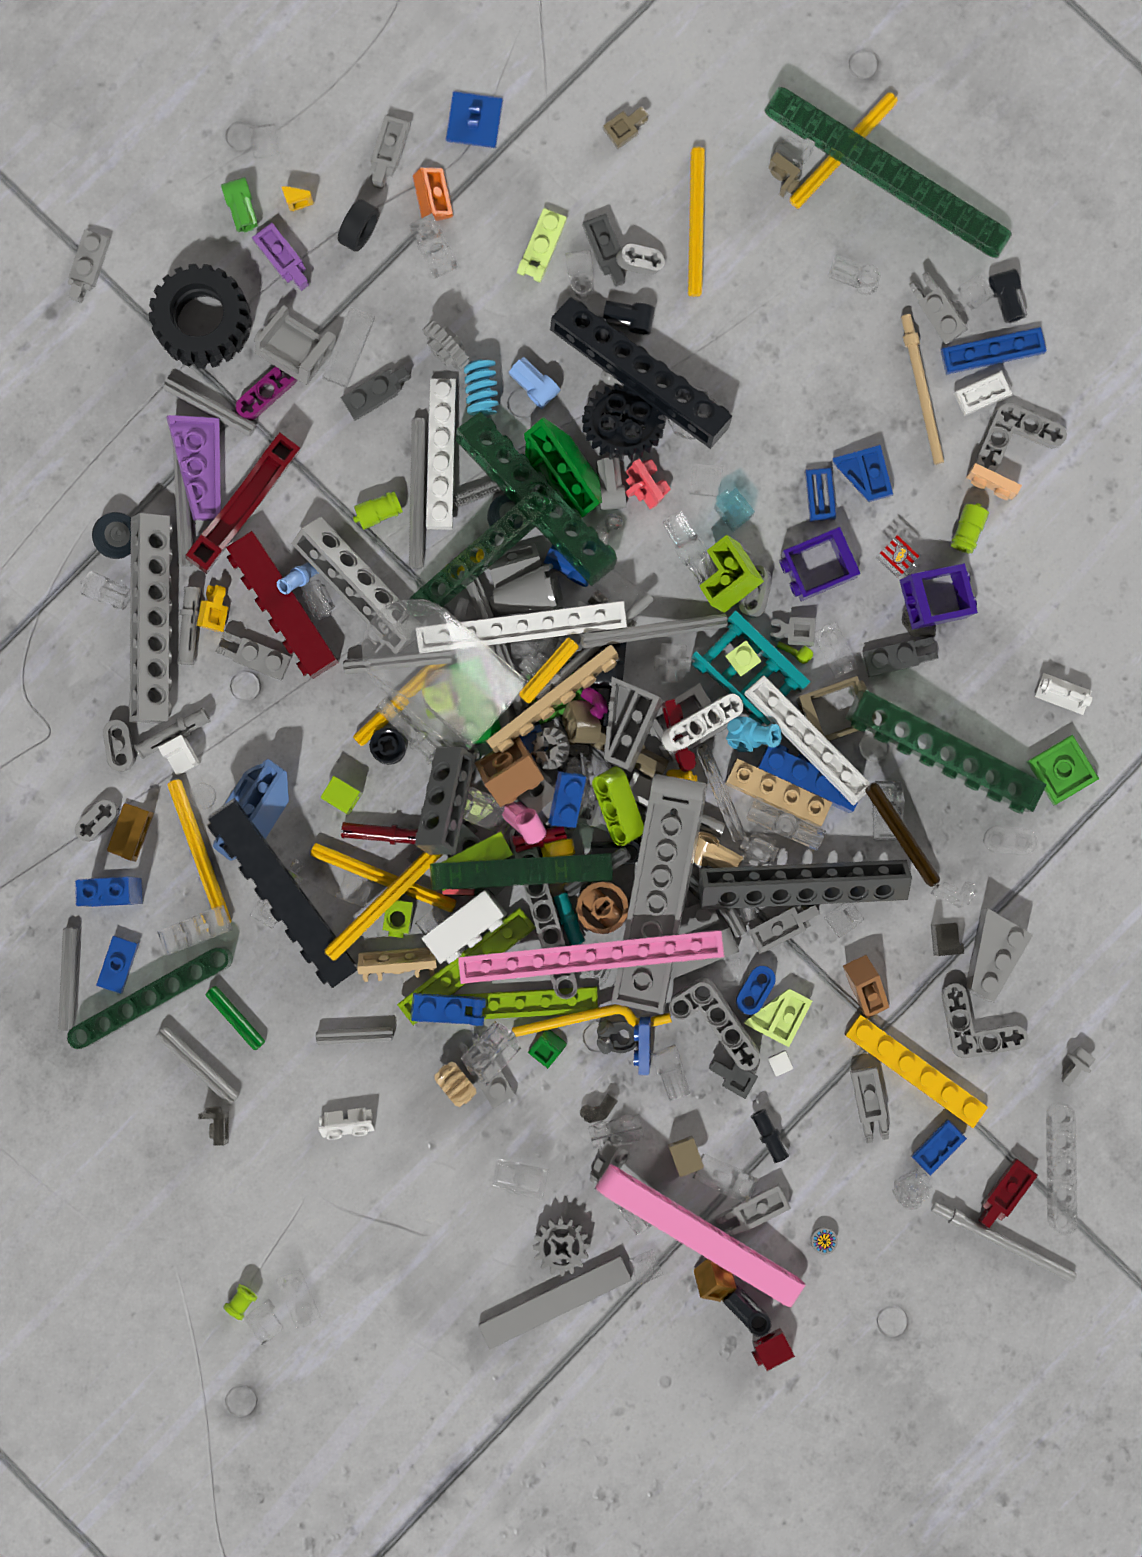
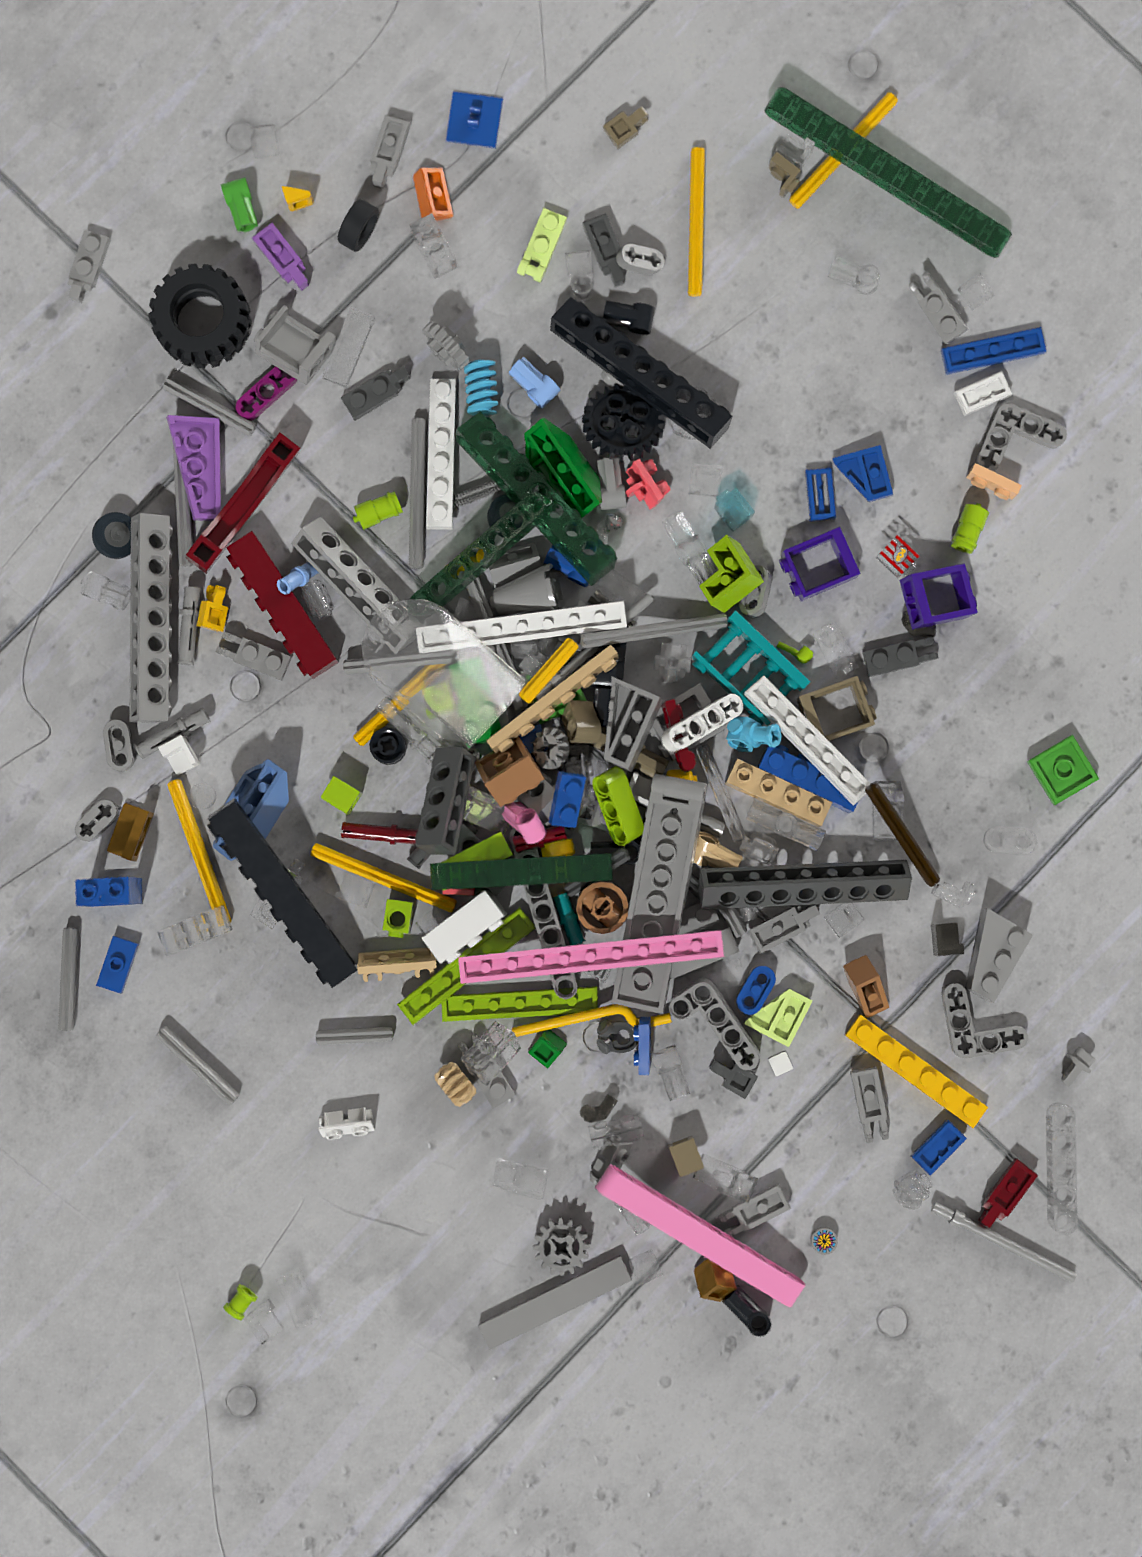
(139, 1004): clear green beam -> none
(220, 1127): clear smoke bracket -> none
(235, 1018): green axle -> none
(380, 905): yellow axle -> none
(447, 1009): blue plate -> none
(596, 699): magenta arm -> none
(743, 658): yellowish green plate -> none
(769, 1136): black pin -> none
(772, 1350): dark red brick -> none
(798, 631): light grey plate -> none
(911, 341): tan bar -> none
(1007, 291): black piece -> none
(1027, 787): clear green brick -> none
(1063, 694): white hinge -> none

